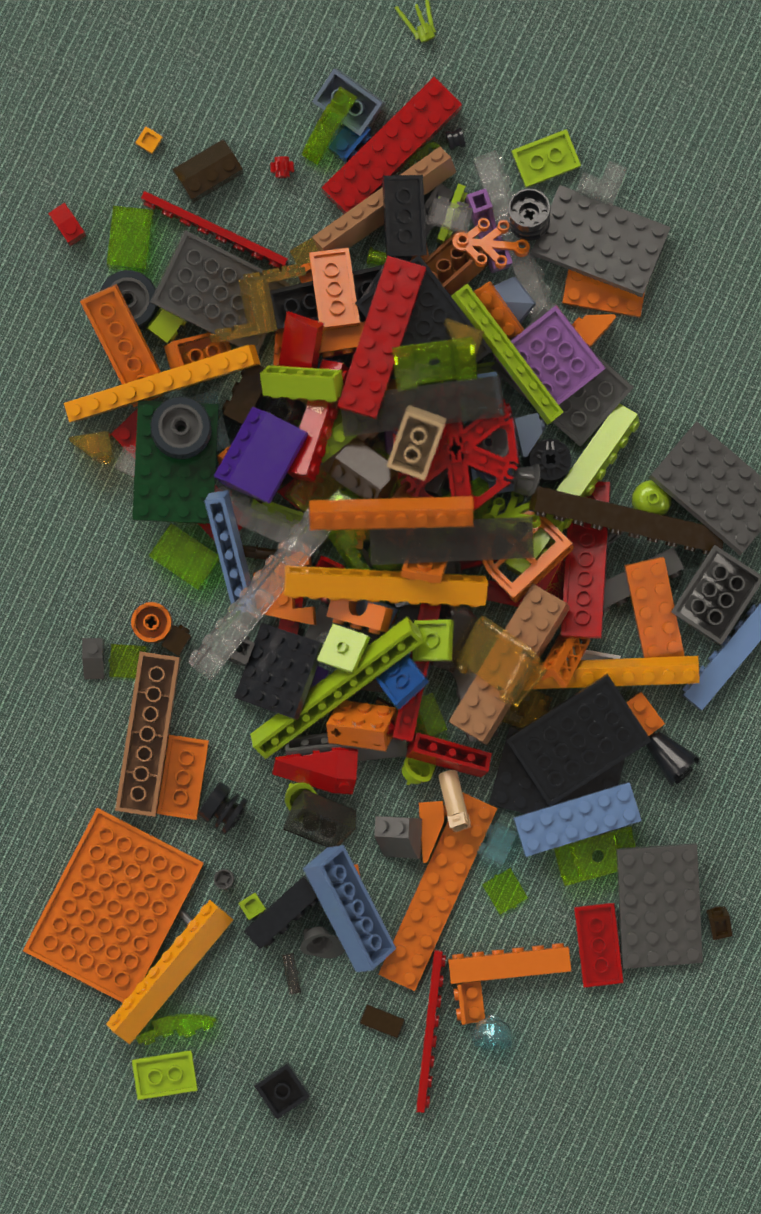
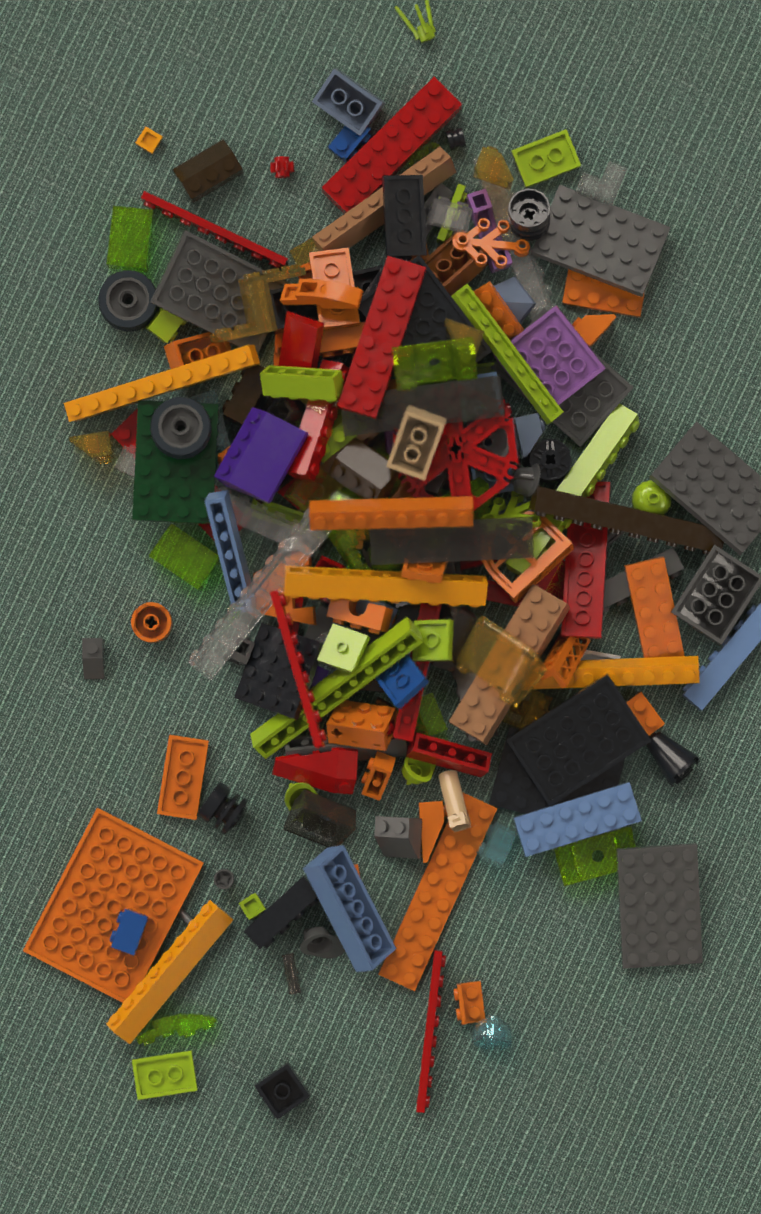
(67, 224): red slope -> none
(120, 335): orange plate -> none
(124, 660): clear neon green piece -> none
(129, 931): none -> blue brick
(148, 734): medium nougat brick -> none
(177, 639): dark brown brick -> none
(258, 552): dark brown axle -> none
(296, 660): none -> red plate
(322, 292): none -> orange slope
(328, 125): clear neon green slope -> none
(376, 257): clear neon green bush -> none
(379, 773): none -> orange brick
(382, 1021): dark brown tile -> none
(493, 168): none -> clear yellow slope
(504, 891): clear neon green piece -> none
(509, 964): orange brick -> none
(598, 945): red plate -> none
(719, 922): dark brown bracket -> none

